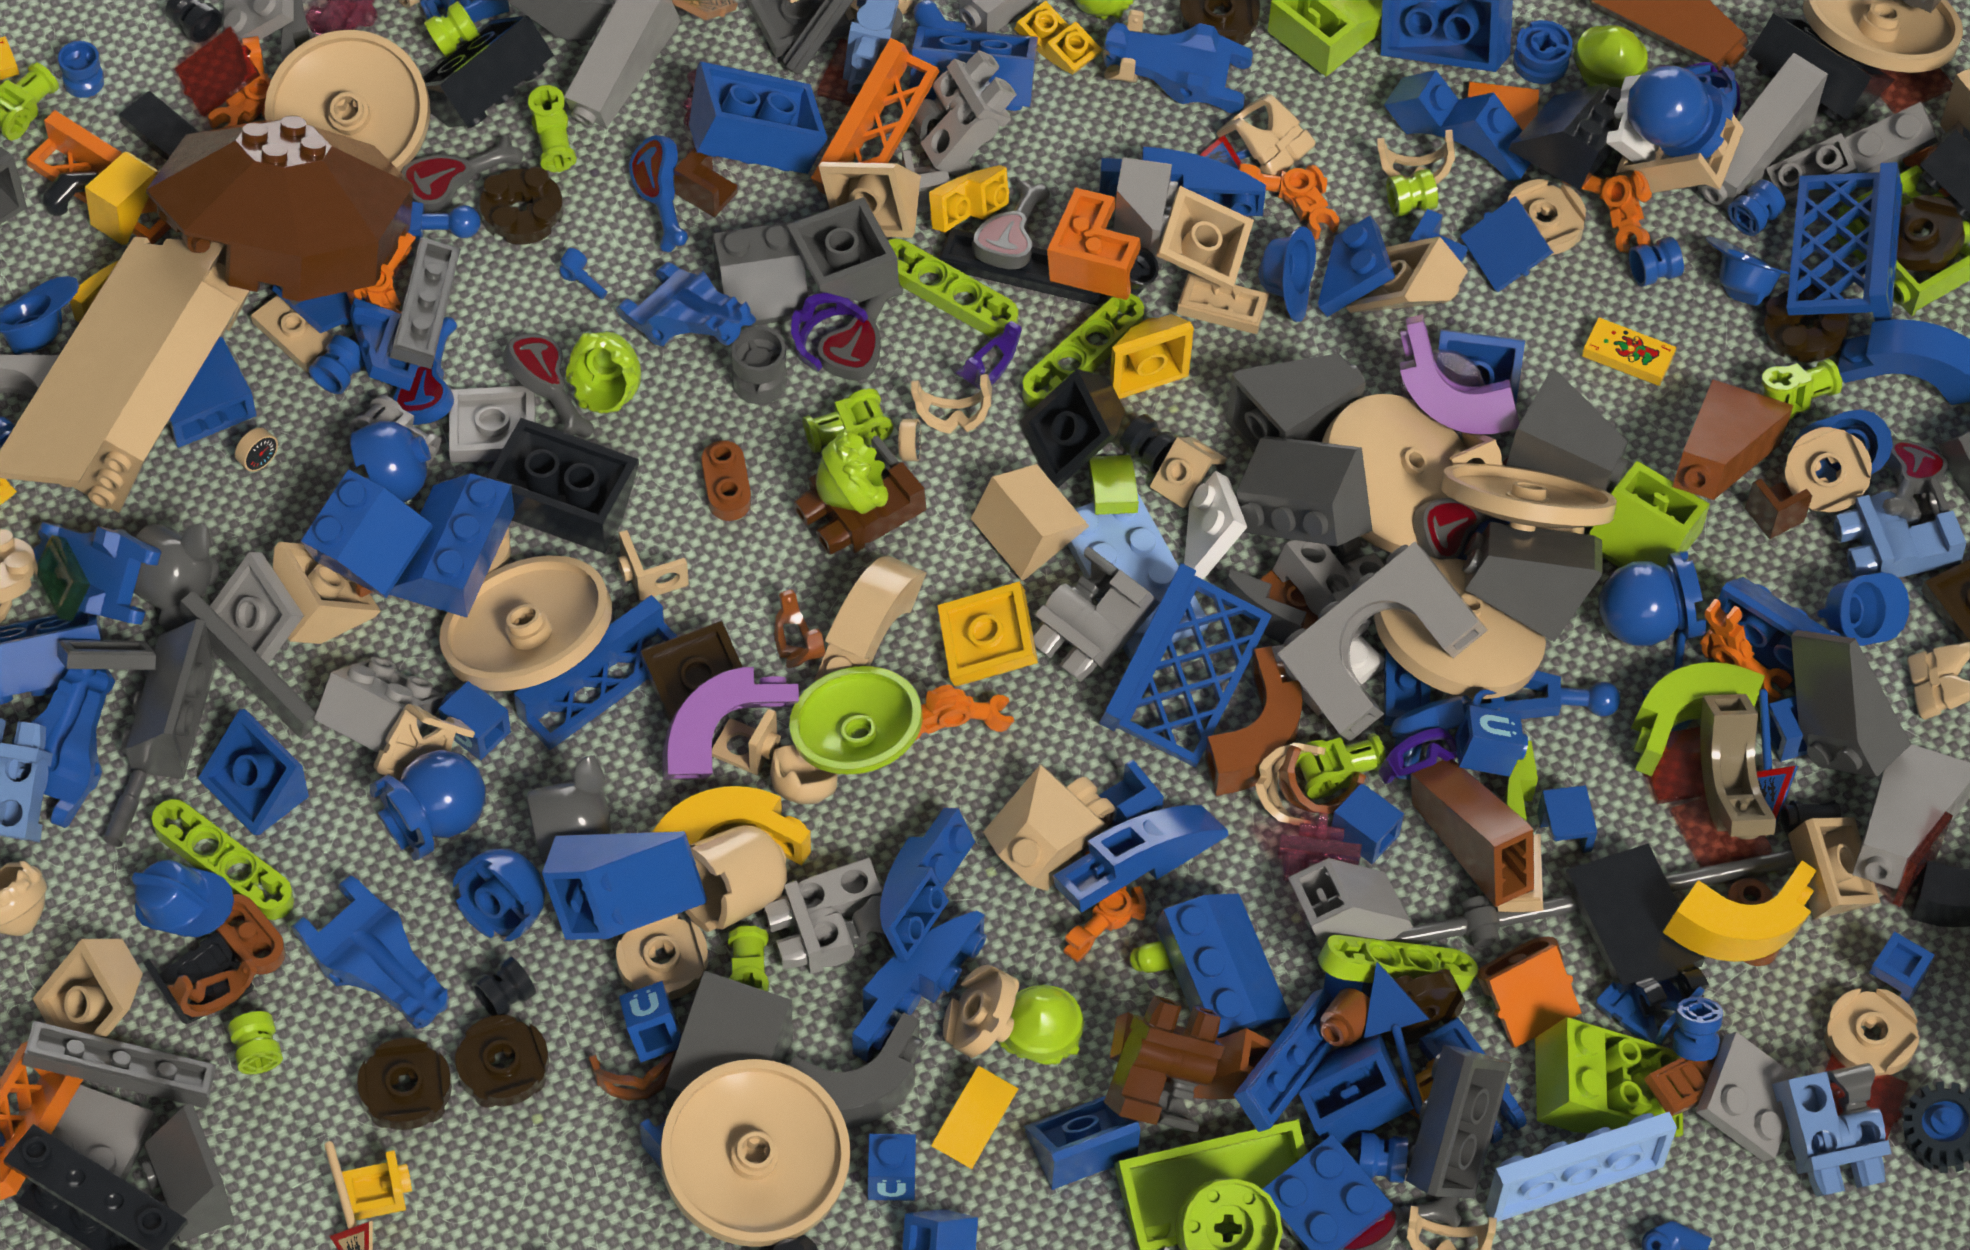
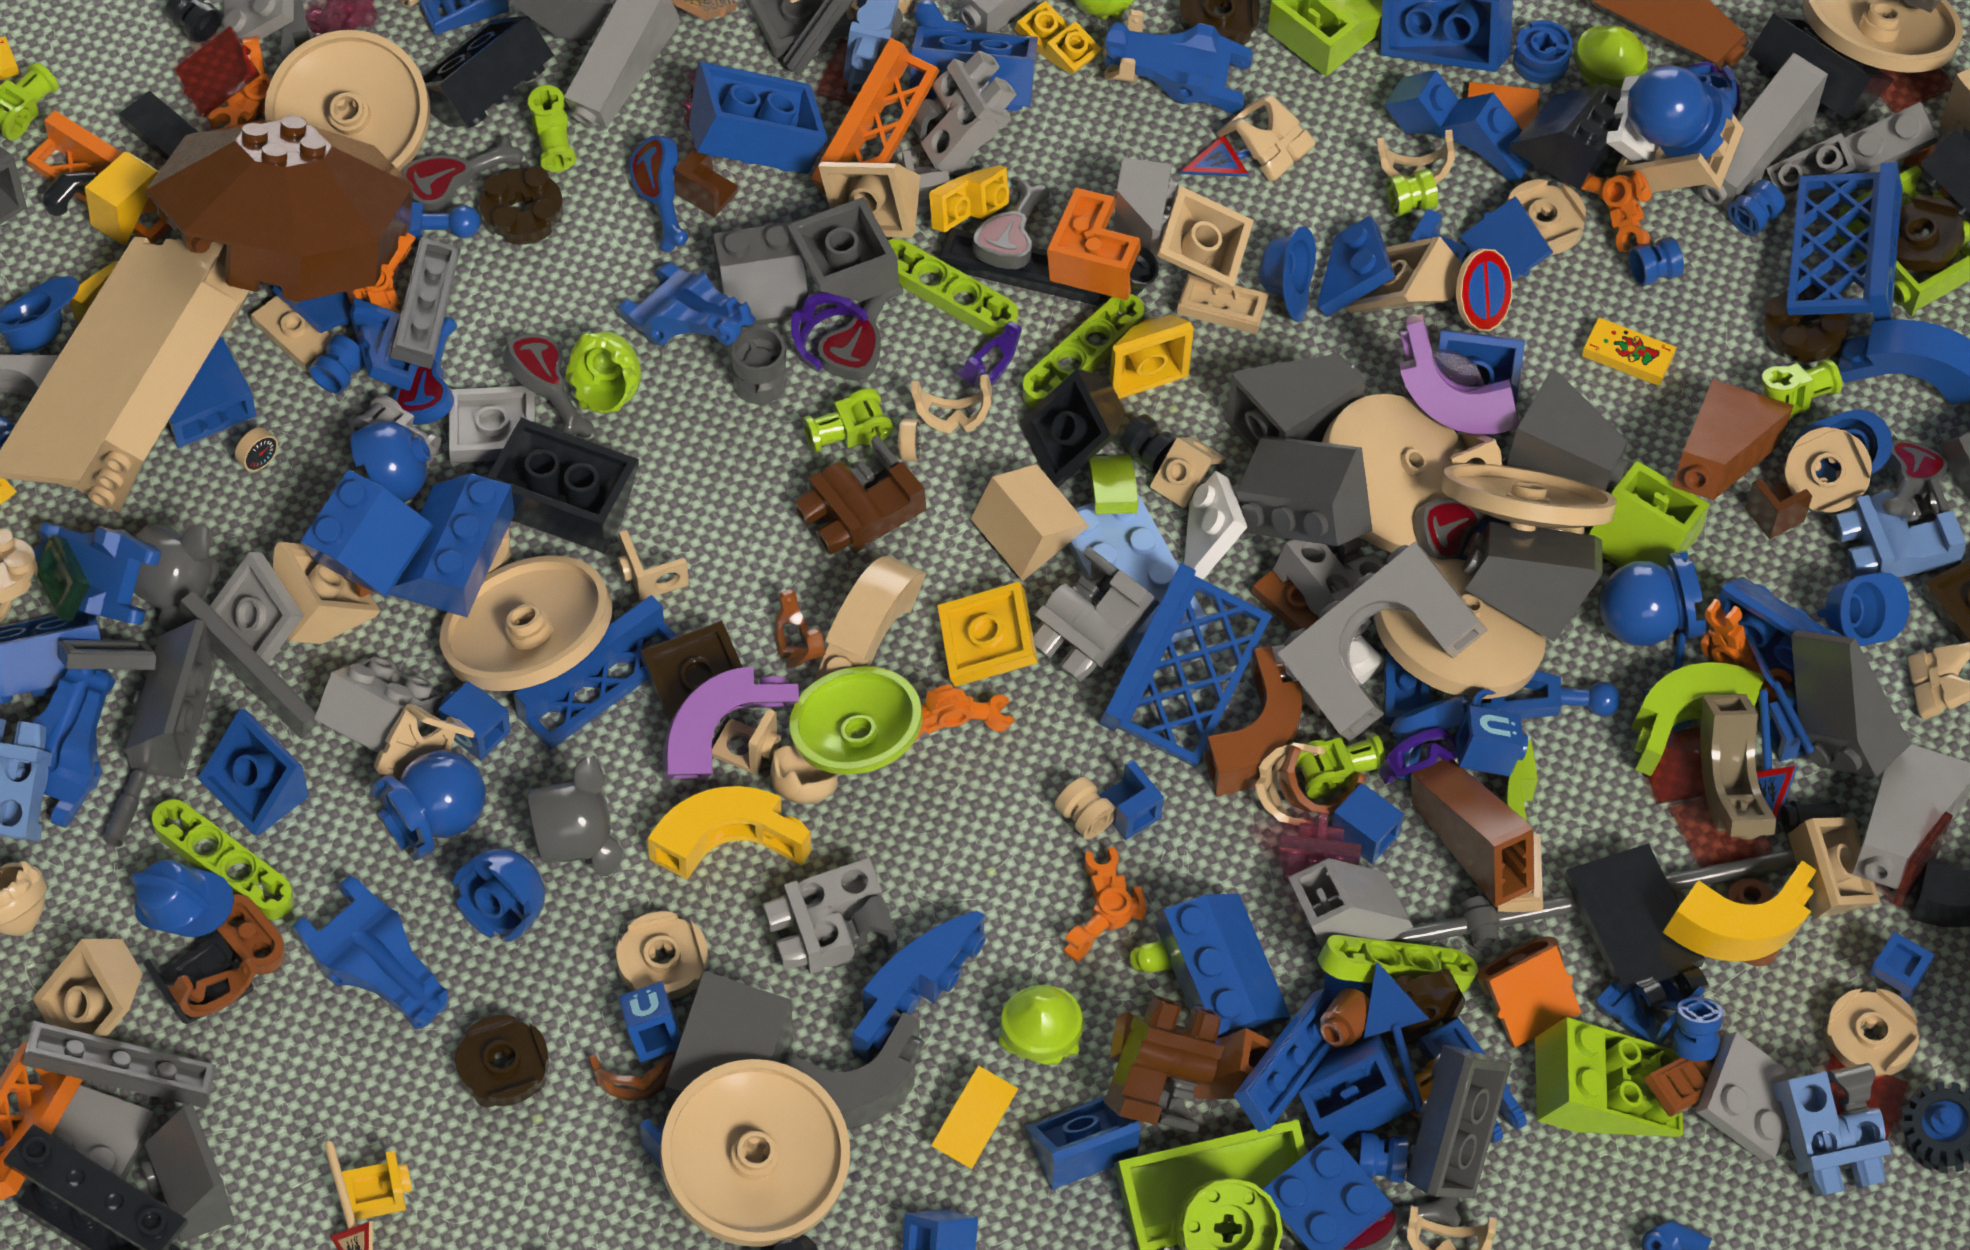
(81, 69): blue wheel -> none
(255, 1043): lime wheel -> none
(411, 1108): dark brown plate -> none
(449, 30): lime wheel -> none
(504, 987): black wheel -> none
(572, 269): blue hand -> none
(620, 881): blue slope -> none
(726, 477): dark orange plate -> none
(739, 875): tan cylinder -> none
(748, 956): lime connector -> none
(851, 475): lime hair -> none
(891, 1167): blue brick -> none
(916, 881): blue slope -> none
(982, 1011): tan plate -> none
(1042, 829): tan slope -> none
(1143, 844): blue slope -> none
(1199, 174): blue slope -> none
(1284, 618): dark grey slope -> none
(1303, 191): orange piece -> none
(1484, 289): none -> piece
(1568, 815): blue panel -> none
(1580, 1167): light blue plate -> none
(1744, 274): blue piece -> none
(1806, 743): none -> blue piece

